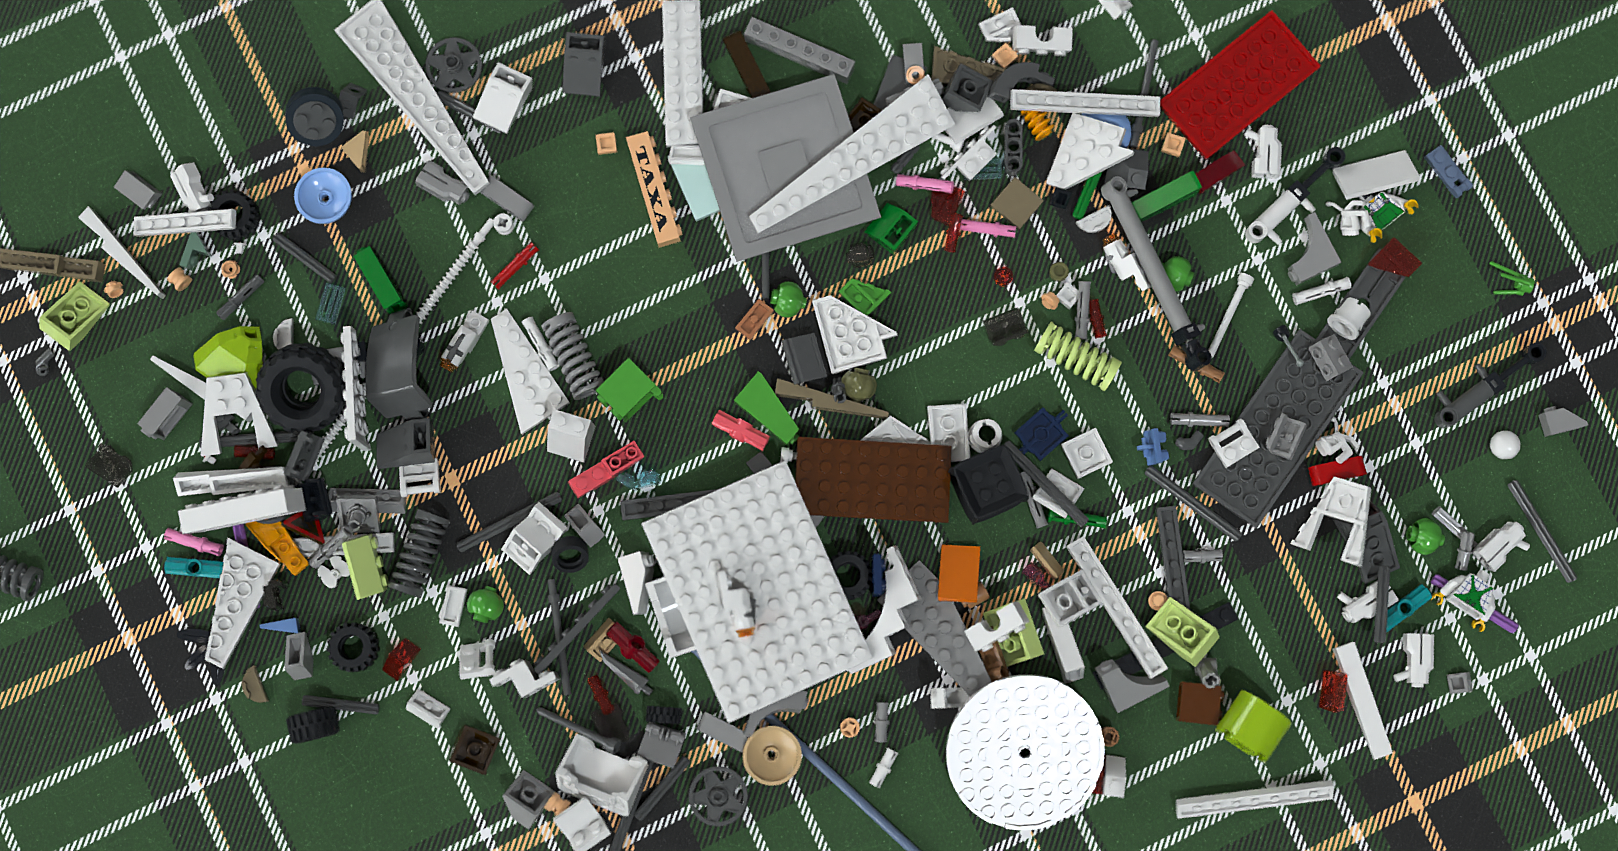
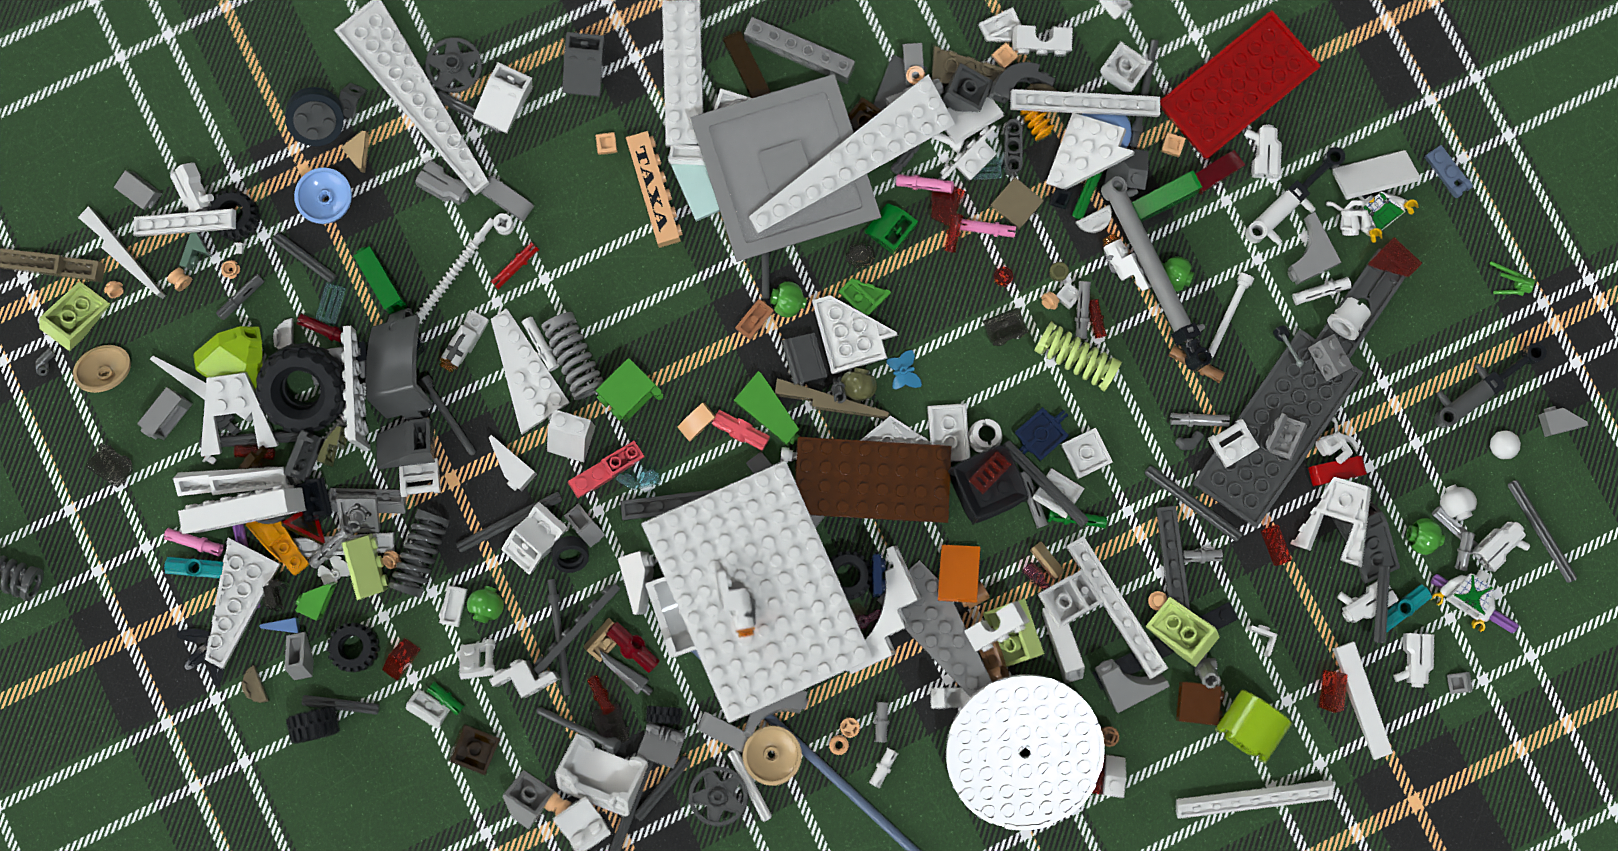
(101, 368): none -> tan dish
(315, 602): none -> bright green slope
(332, 333): none -> dark red pin
(334, 441): none -> olive slope
(390, 559): none -> light nougat plate
(426, 385): none -> dark grey piece
(445, 698): none -> green pin
(513, 468): none -> white slope
(696, 421): none -> light nougat slope
(751, 787): none -> white axle
(832, 745): none -> light nougat plate
(902, 372): none -> dark azure piece
(1001, 460): none -> clear red slope
(1124, 68): none -> white slope
(1151, 446): medium blue hips -> none
(1263, 630): none -> white bracket
(1276, 545): none -> clear red slope
(1458, 502): none -> white plant

